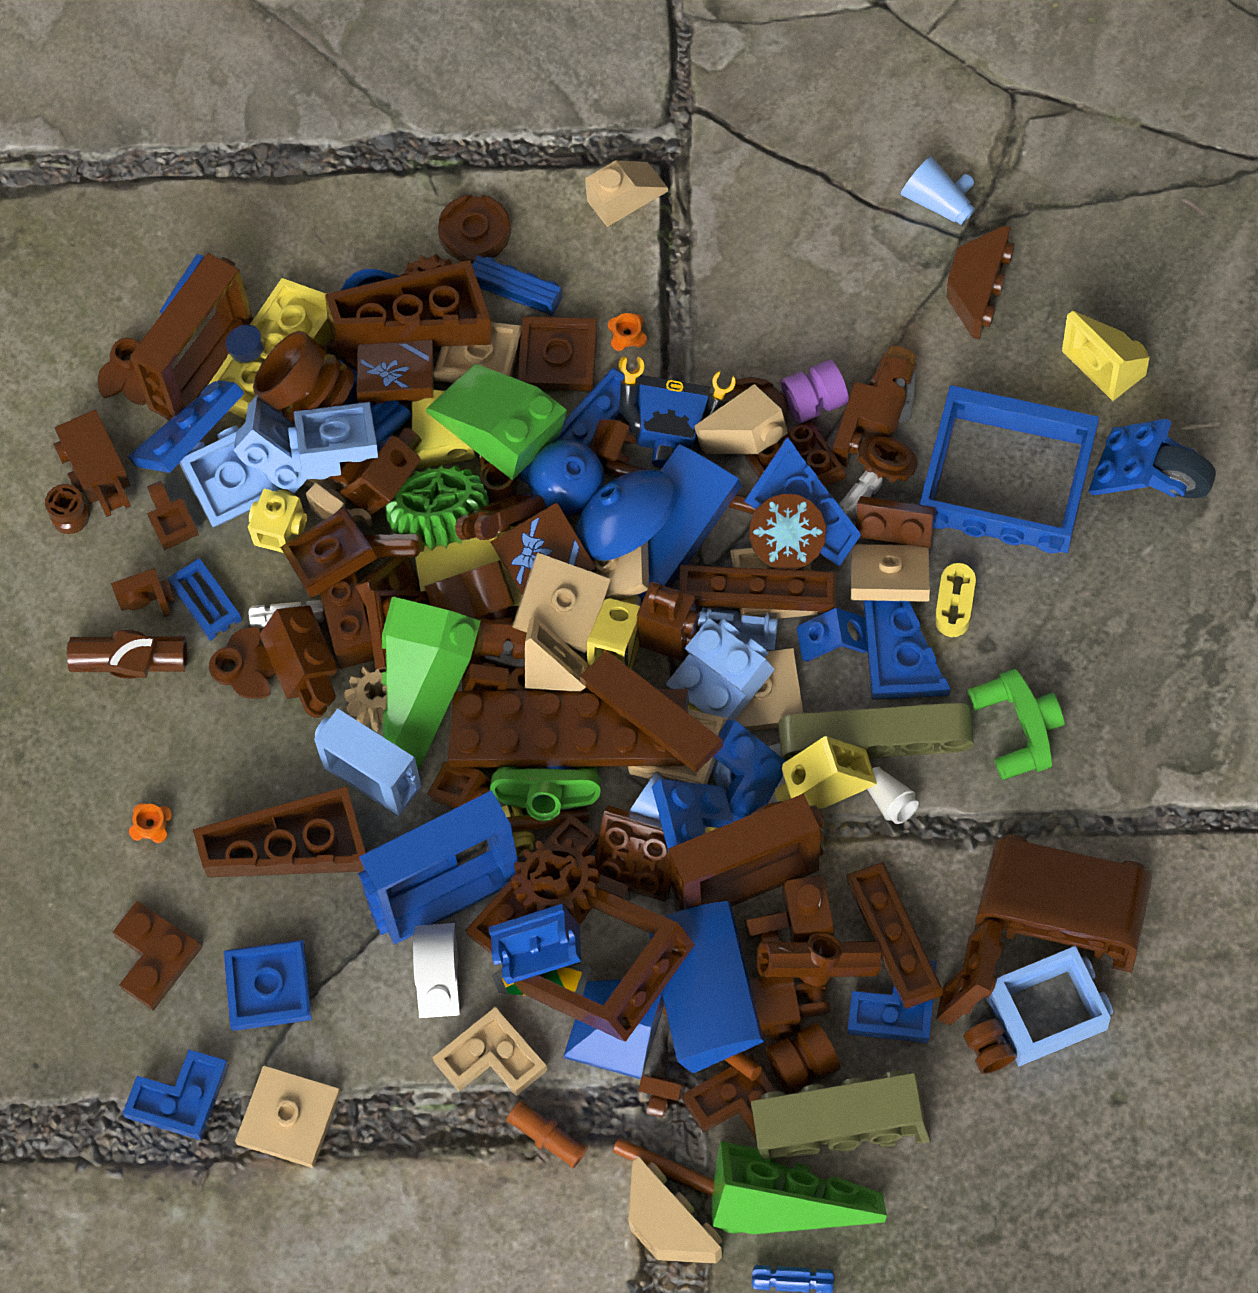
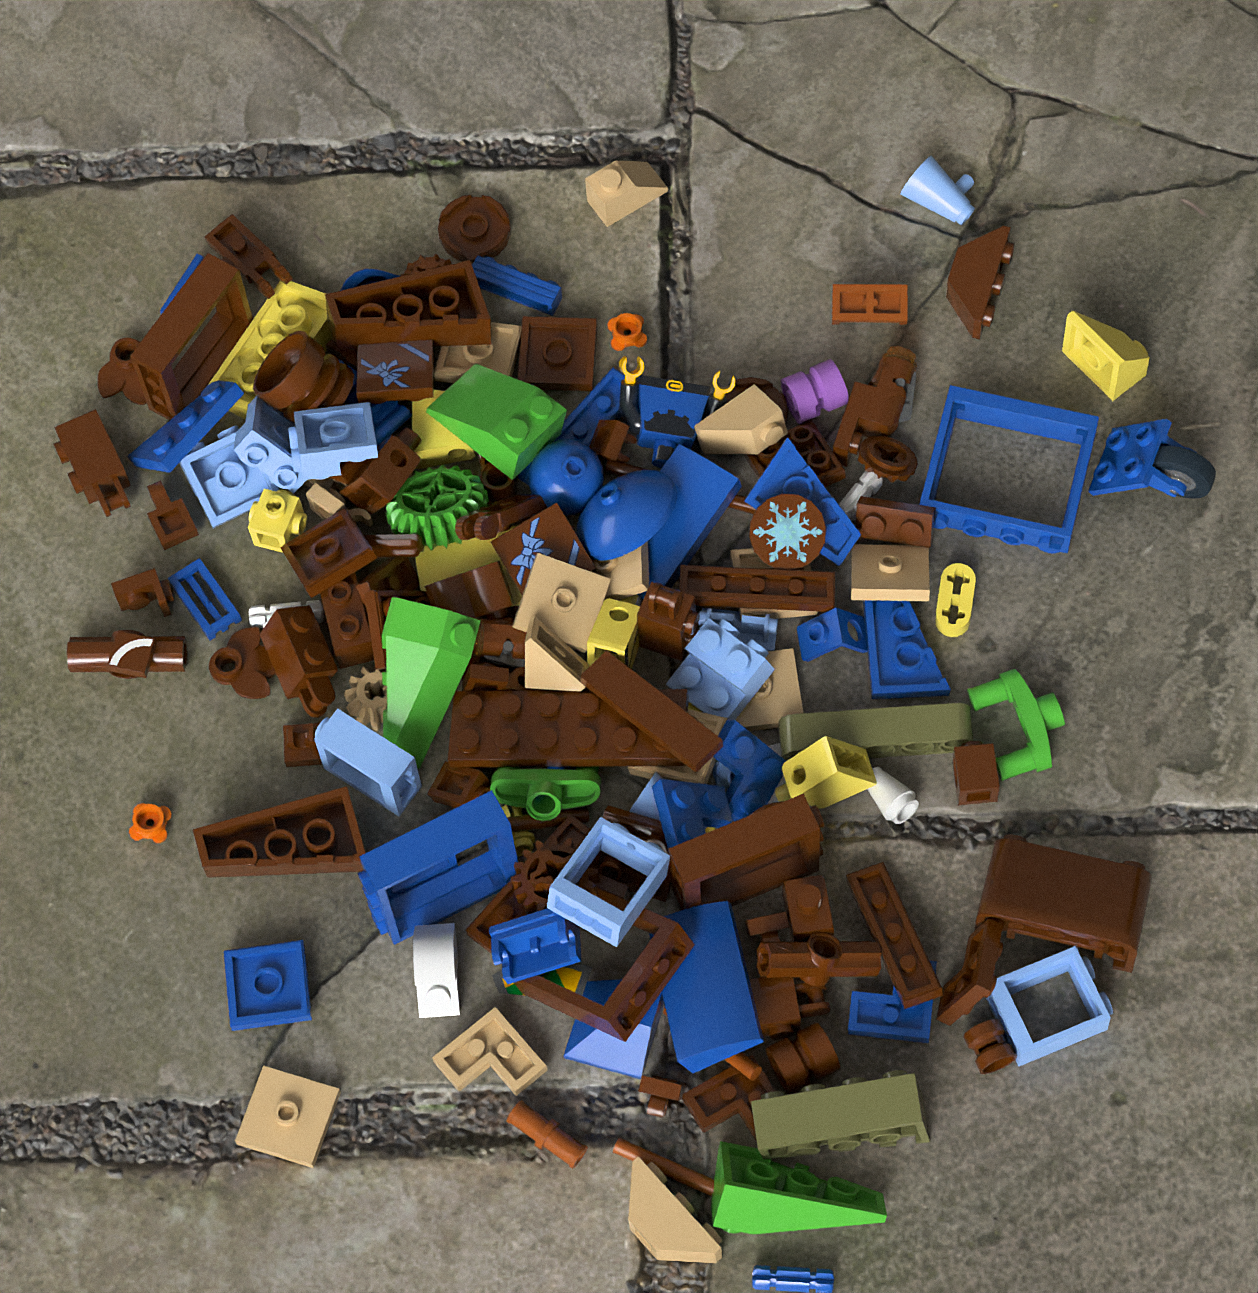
(73, 514): reddish brown wheel -> none
(164, 954): reddish brown plate -> none
(183, 1107): blue plate -> none
(245, 343): dark blue tile -> none
(248, 253): none -> reddish brown hinge
(300, 745): none -> reddish brown tile
(589, 910): none -> light blue window
(870, 303): none -> dark orange hinge
(975, 773): none -> reddish brown brick

